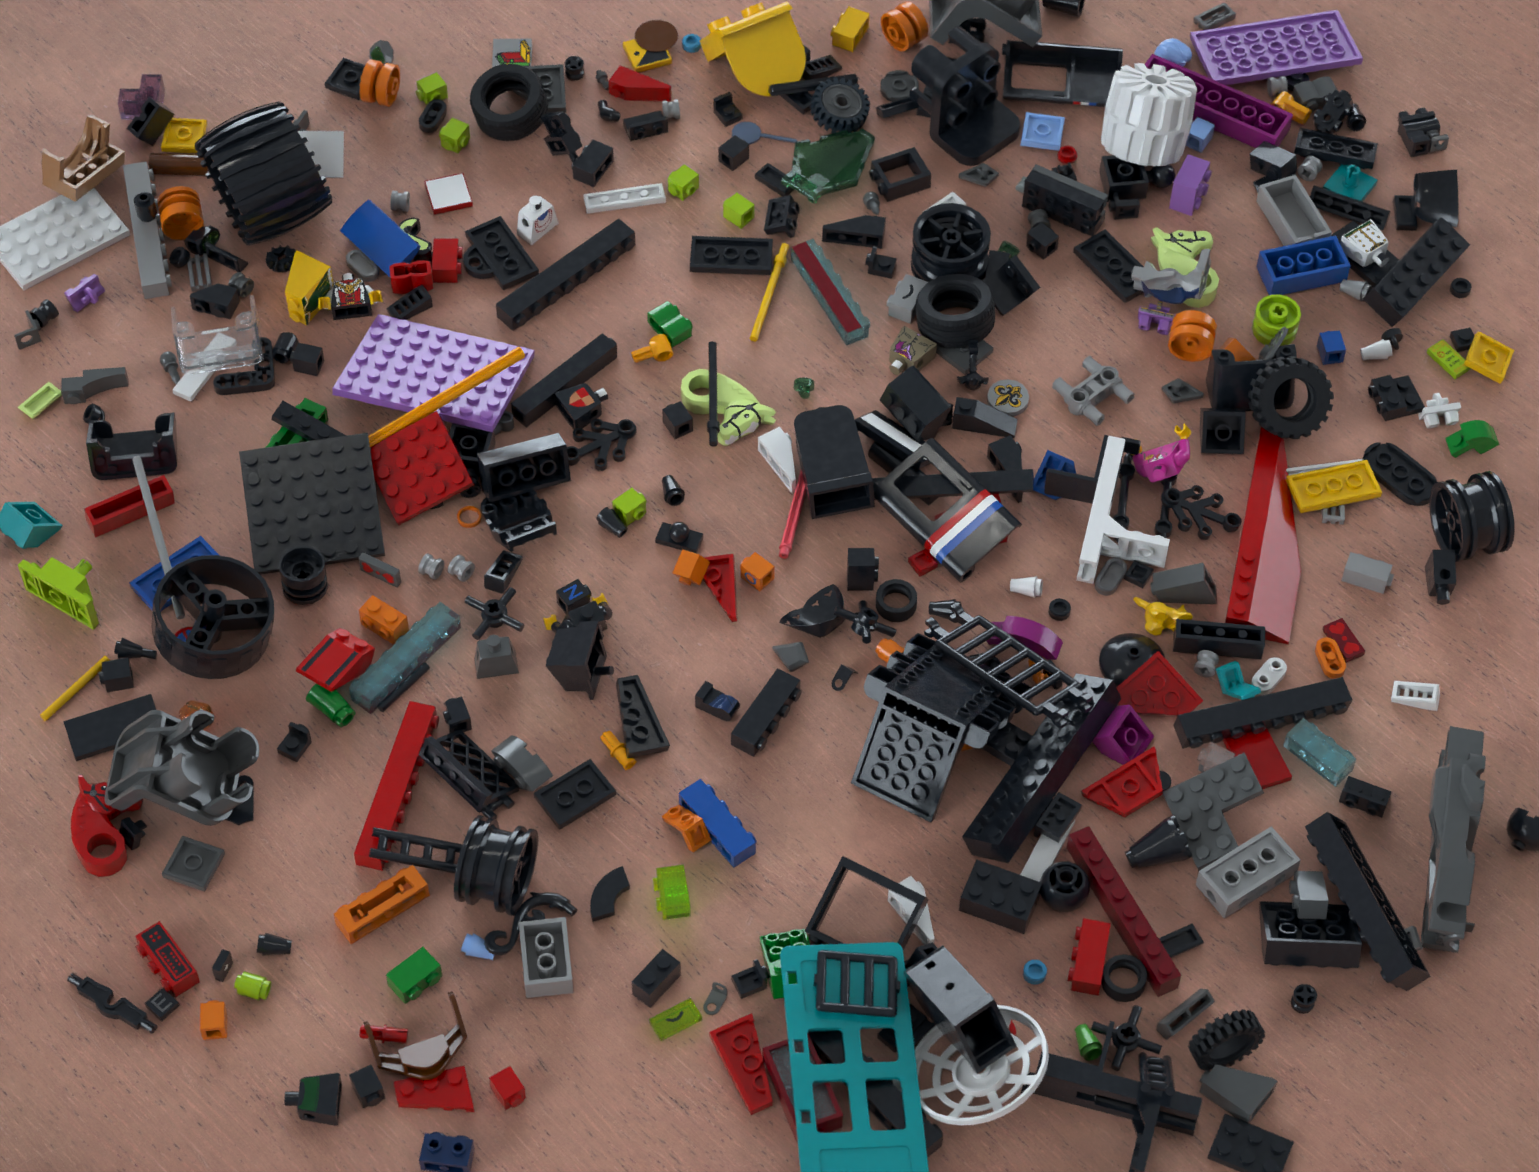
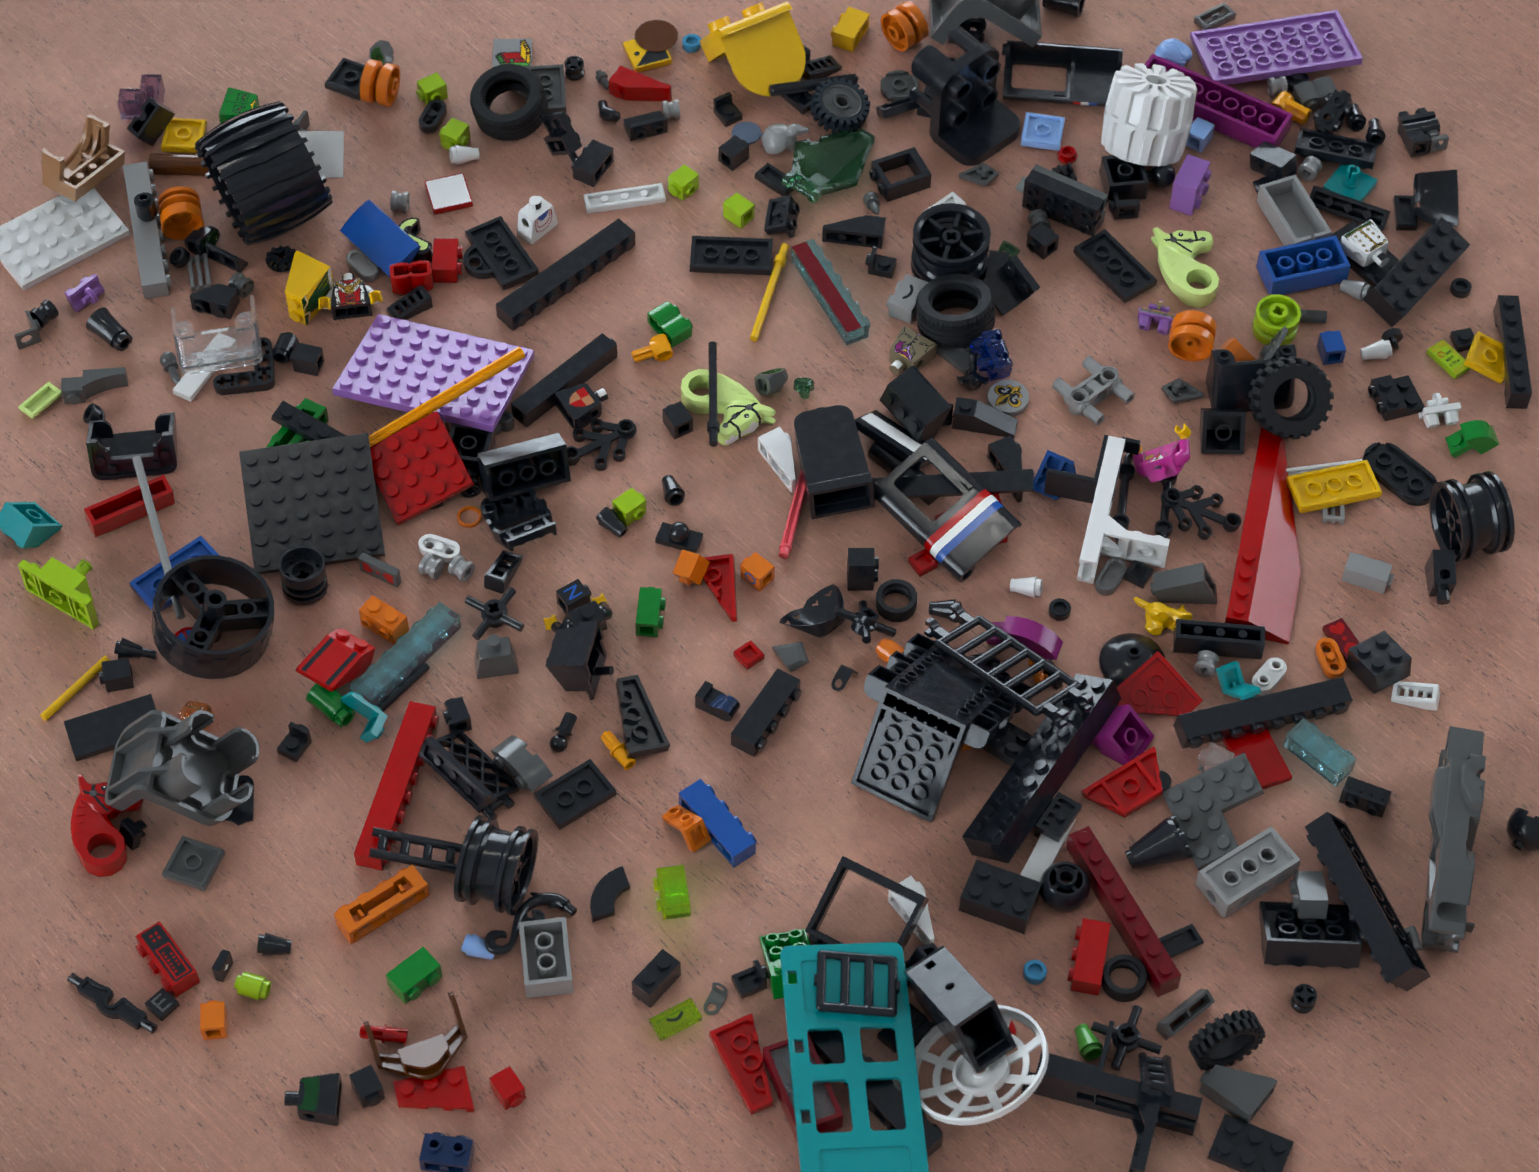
(109, 329): none -> black plant
(237, 102): none -> green torso
(373, 713): none -> teal bracket
(440, 549): none -> white plate
(463, 154): none -> white cone
(559, 742): none -> black axle
(649, 611): none -> green brick
(748, 654): none -> red tile
(771, 381): none -> dark grey rock
(781, 137): none -> light grey hair
(993, 354): none -> clear blue hips
(1169, 284): light grey hips -> none
(1313, 316): none -> dark grey piece
(1375, 132): none -> black cone
(1379, 662): none -> black brick
(1517, 377): none -> black arch

